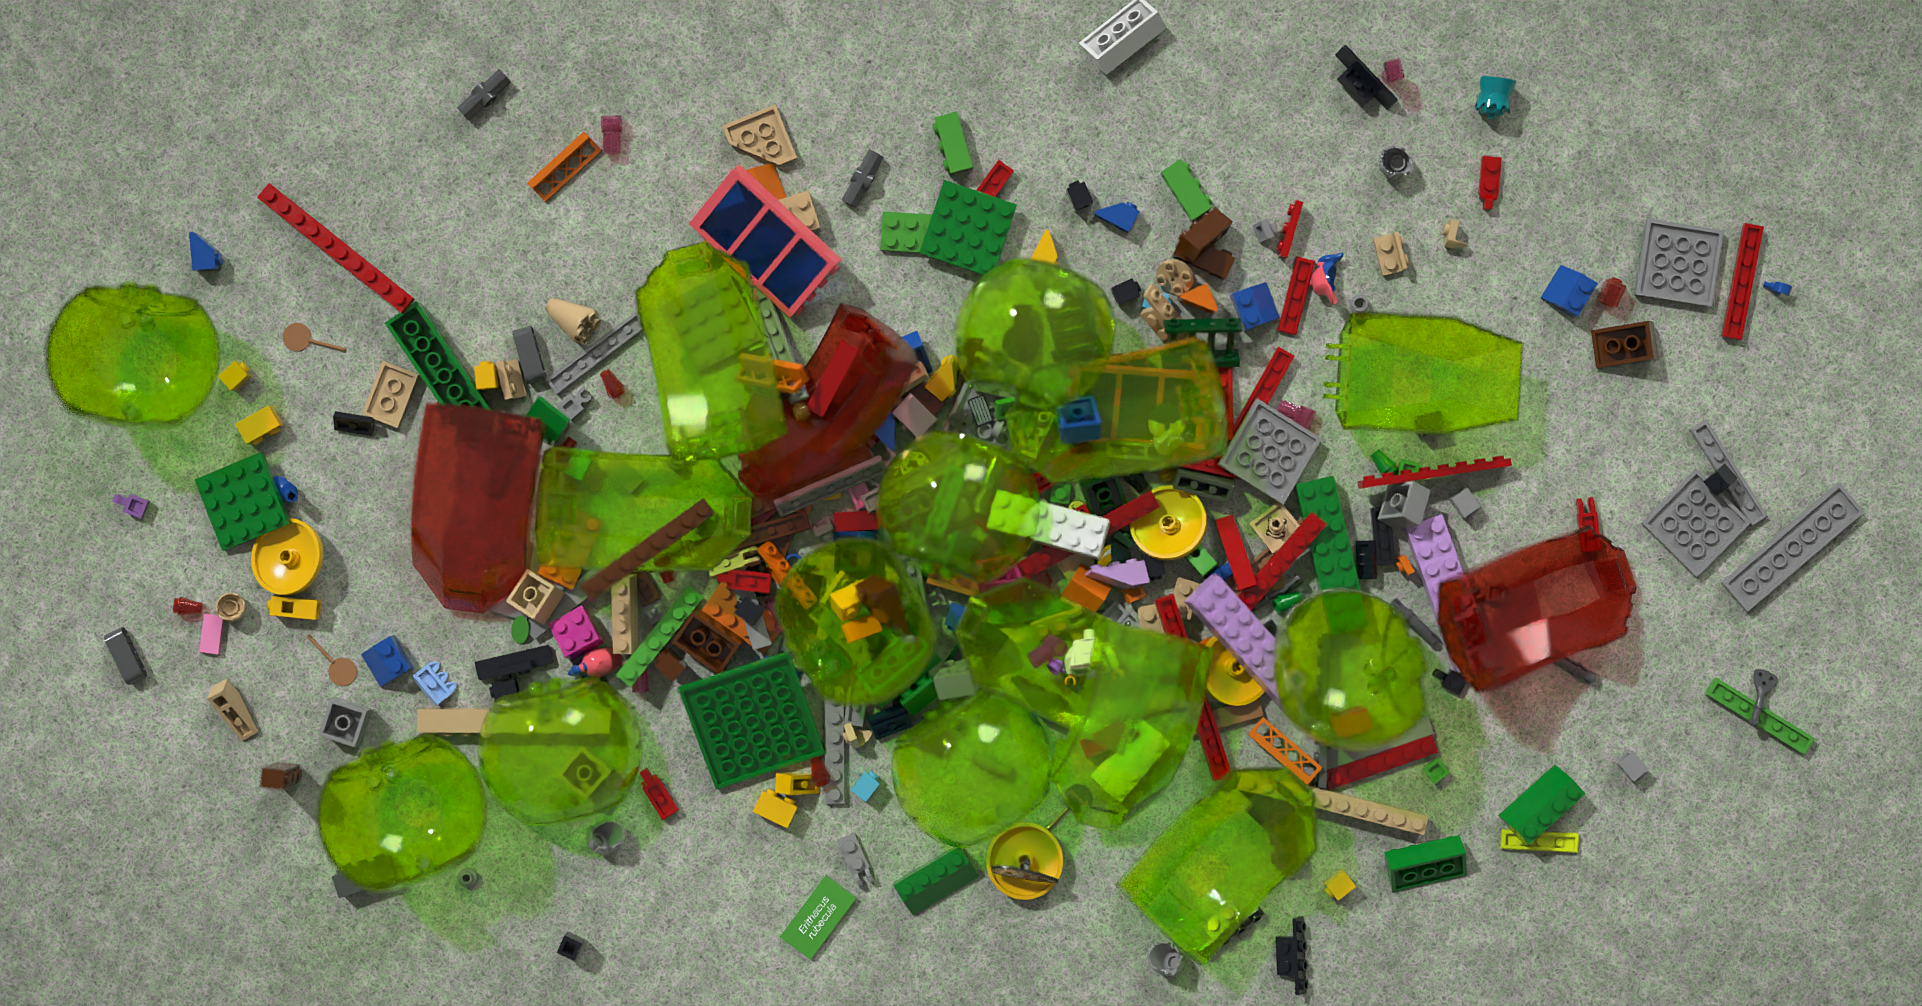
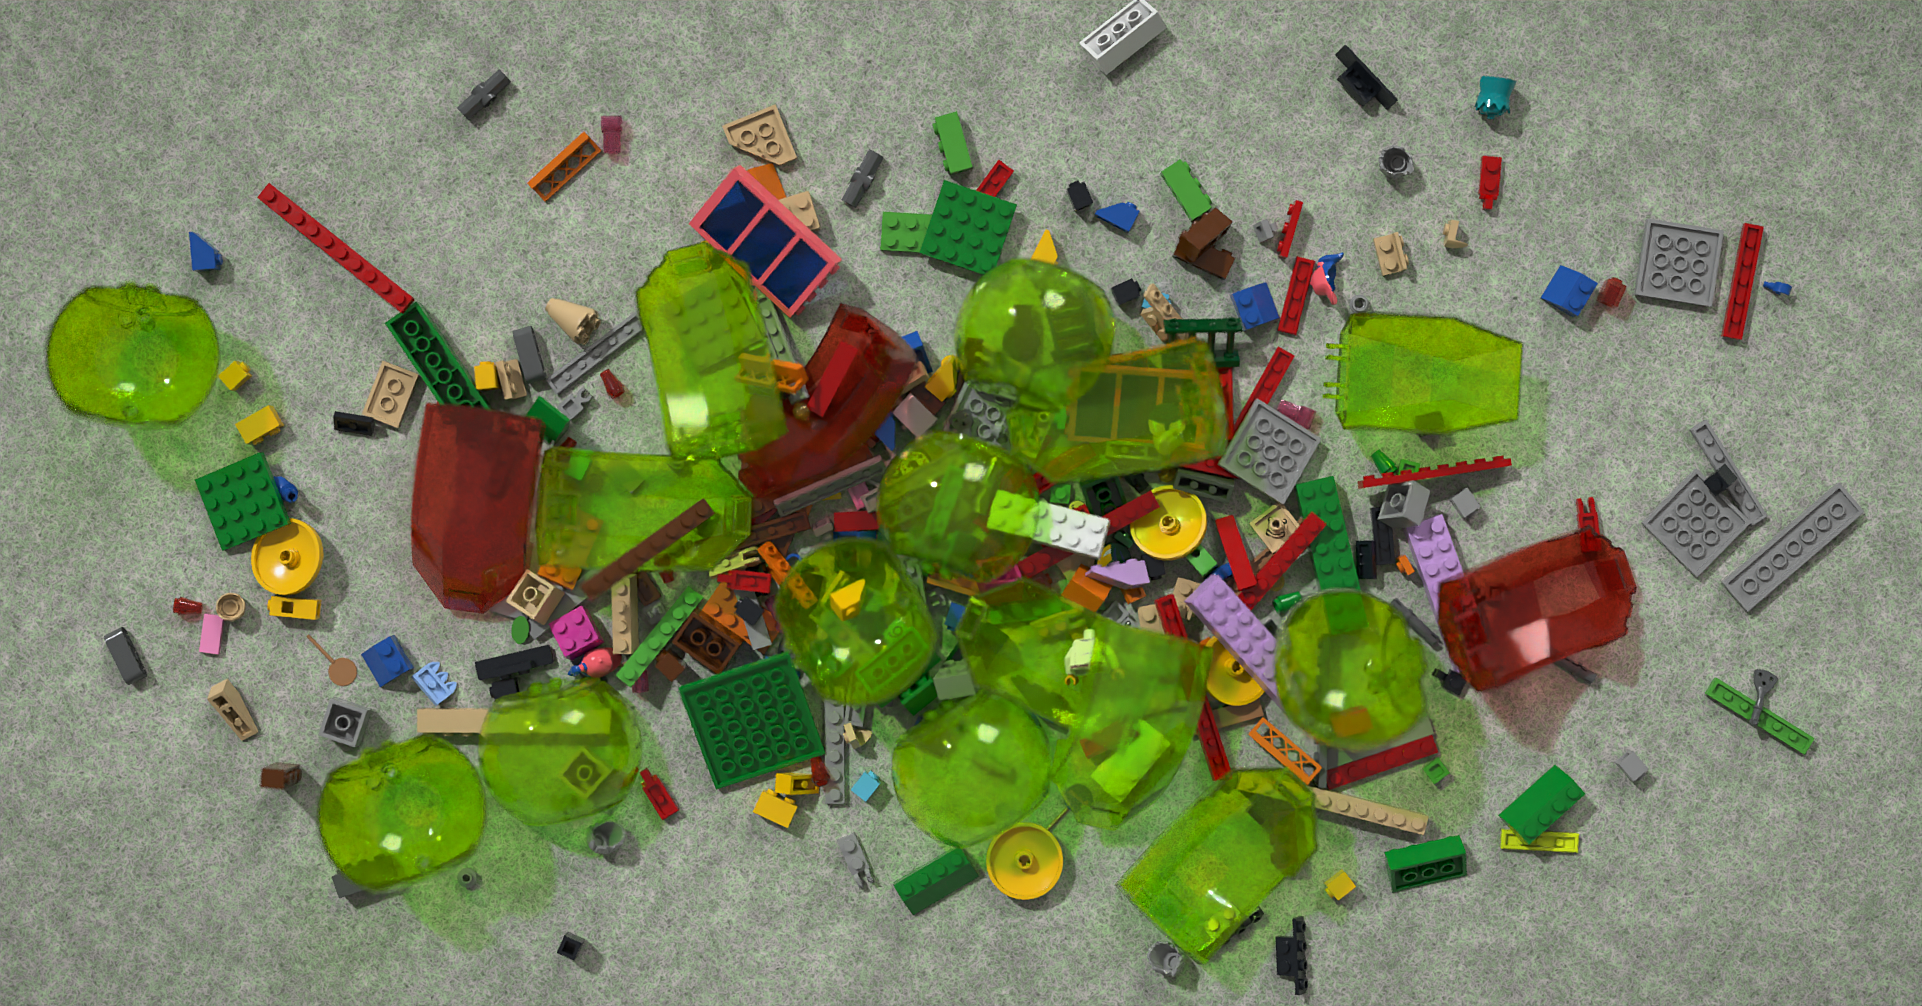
(133, 504): medium lavender plate -> none
(298, 337): medium nougat piece -> none
(818, 917): bright green tile -> none
(861, 628): light orange tile -> none
(883, 602): reddish brown slope -> none
(889, 721): dark blue plate -> none
(980, 410): sticker -> none
(1002, 407): bright green plate -> none
(1023, 873): shield -> none
(1050, 648): piece -> none
(1056, 666): medium lavender plate -> none
(1079, 421): slope -> none
(1167, 272): tan plate -> none
(1200, 298): orange slope -> none
(1297, 581): dark grey piece -> none
(1392, 71): clear pink piece -> none
(1625, 344): reddish brown slope -> none

